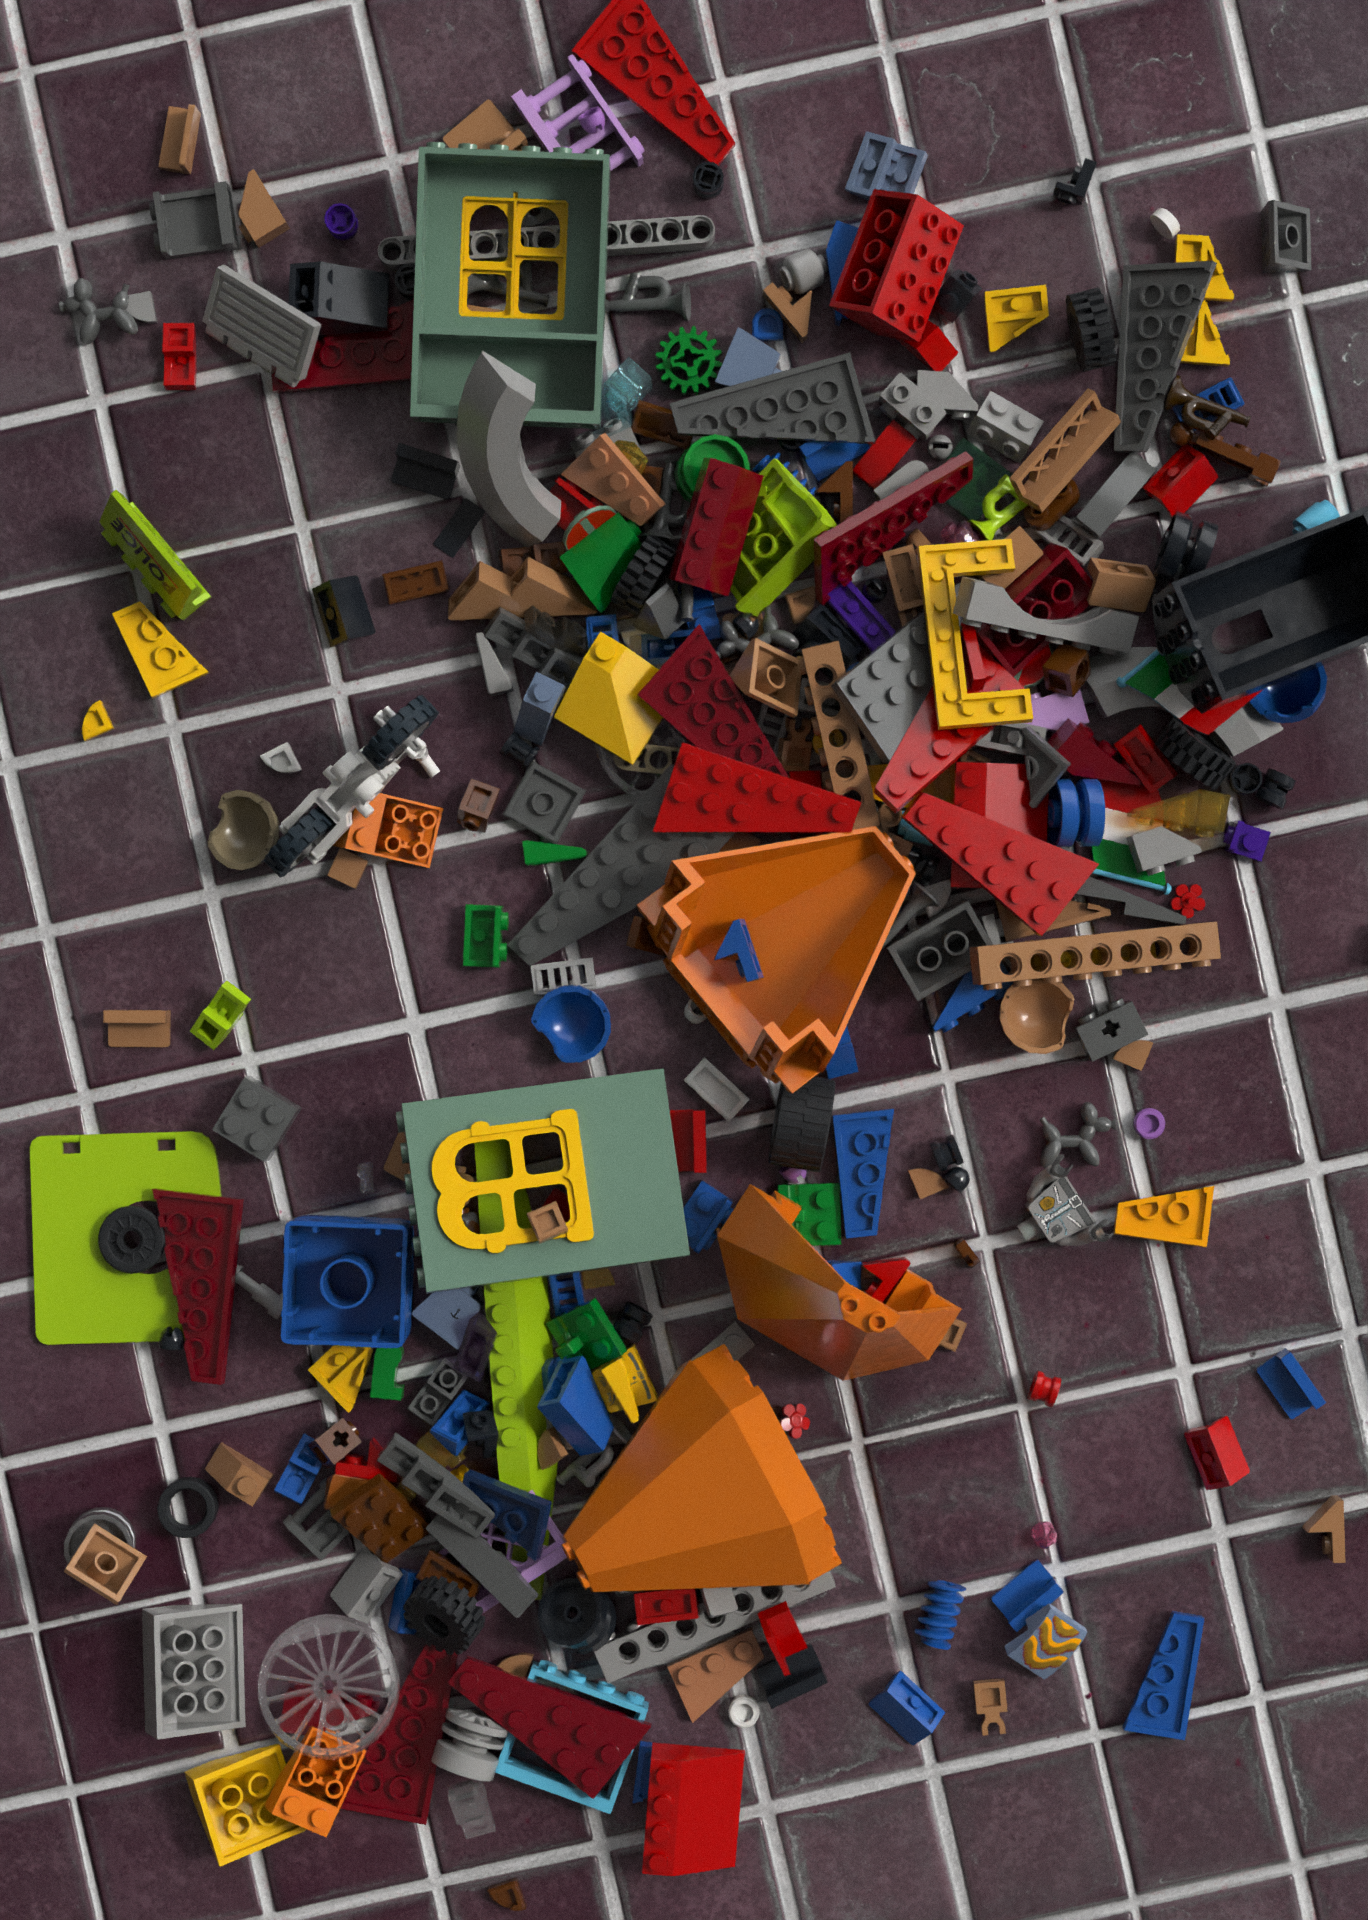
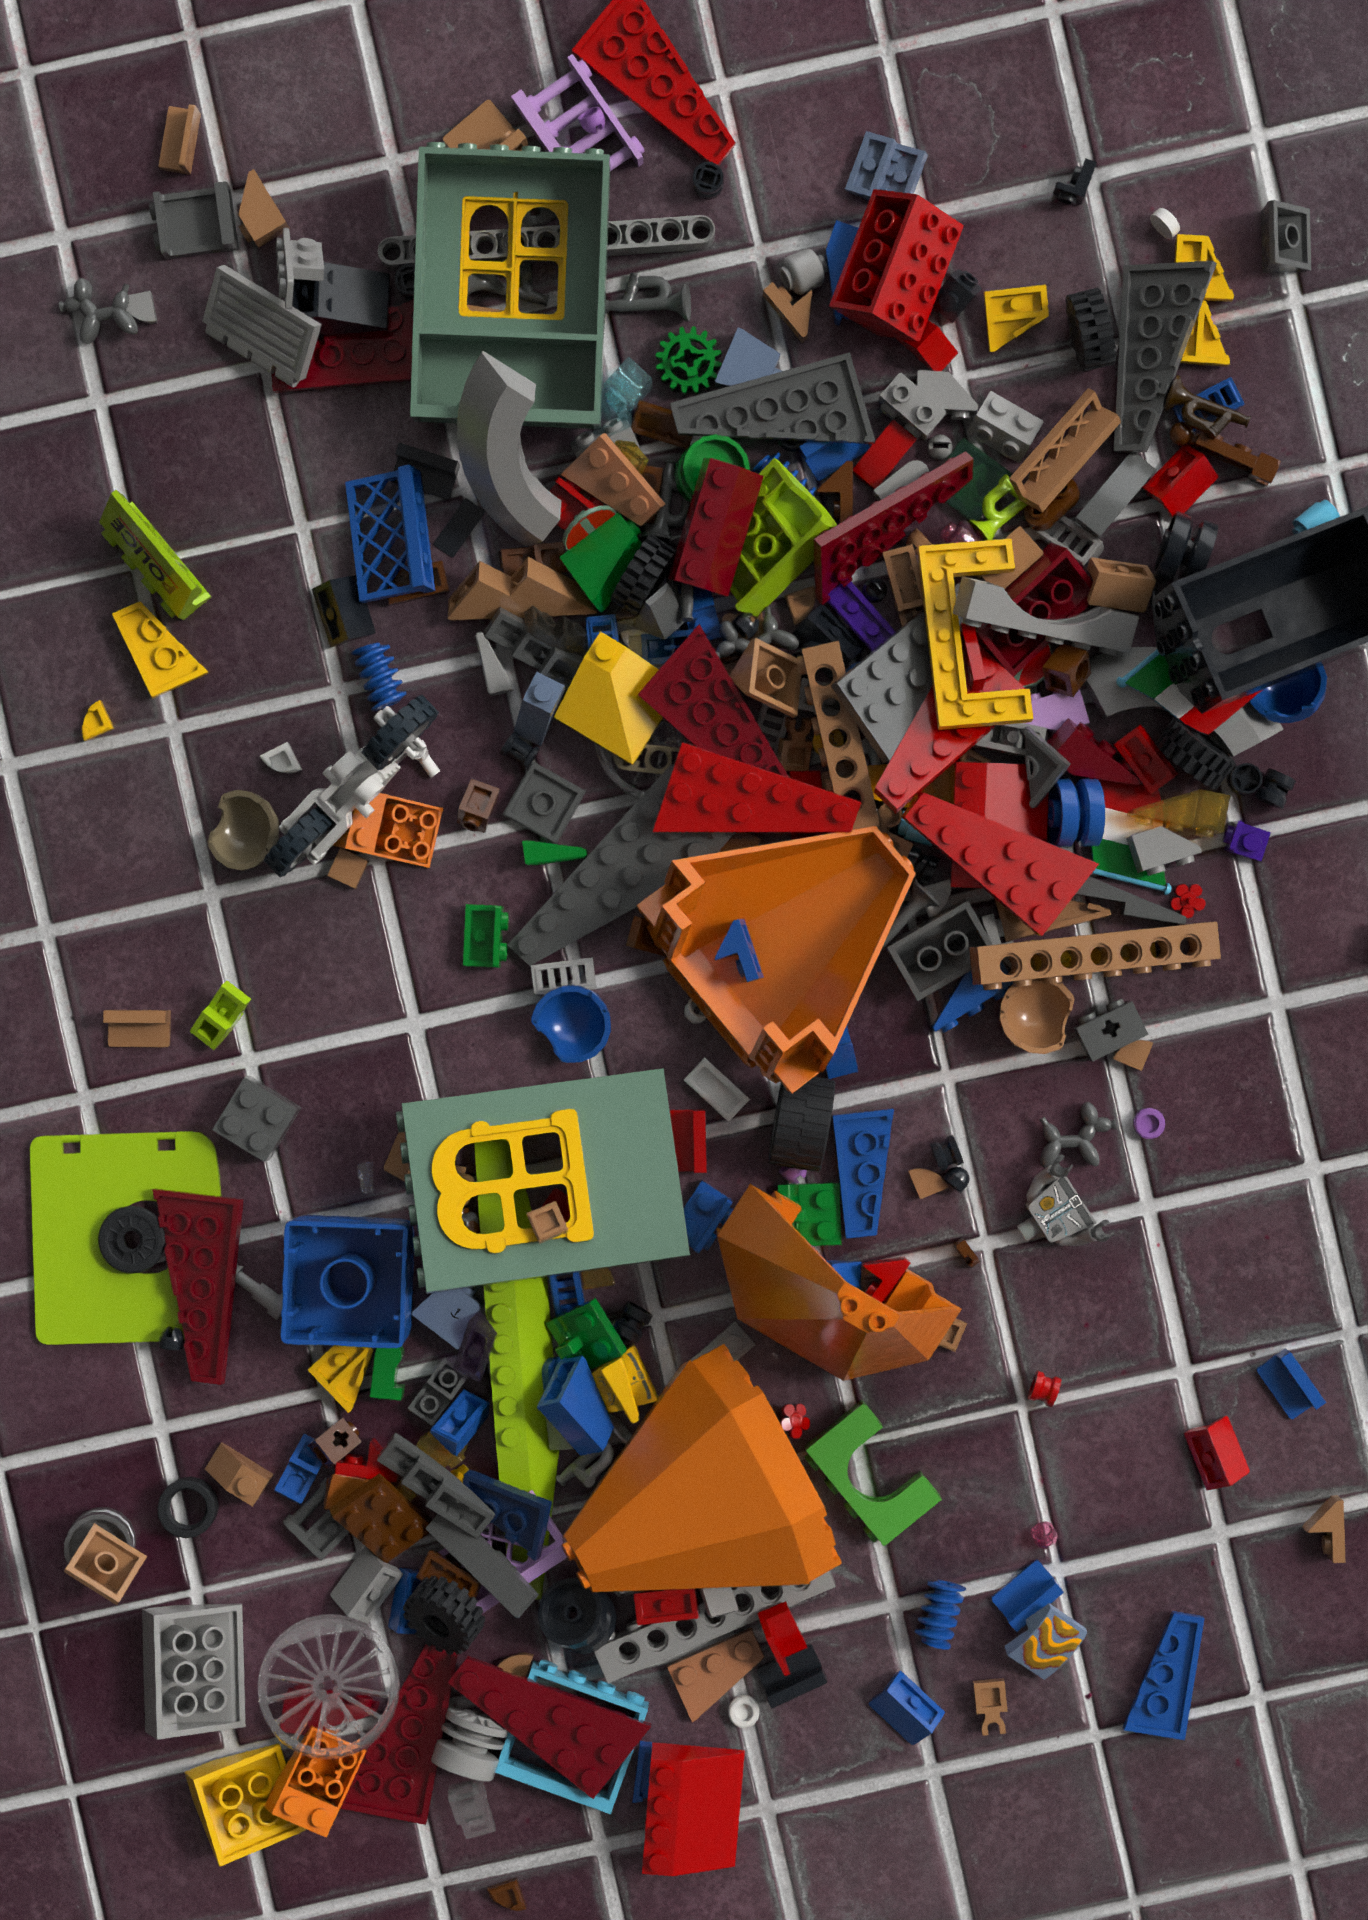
(179, 356): red slope -> none
(297, 261): none -> light grey bracket
(337, 217): dark purple wheel -> none
(379, 675): none -> blue piece
(412, 523): none -> blue fence
(482, 1429): black bracket -> none
(550, 1449): medium nougat tile -> none
(767, 325): blue tile -> none
(883, 1515): none -> bright green arch
(1168, 1218): light orange wing -> none

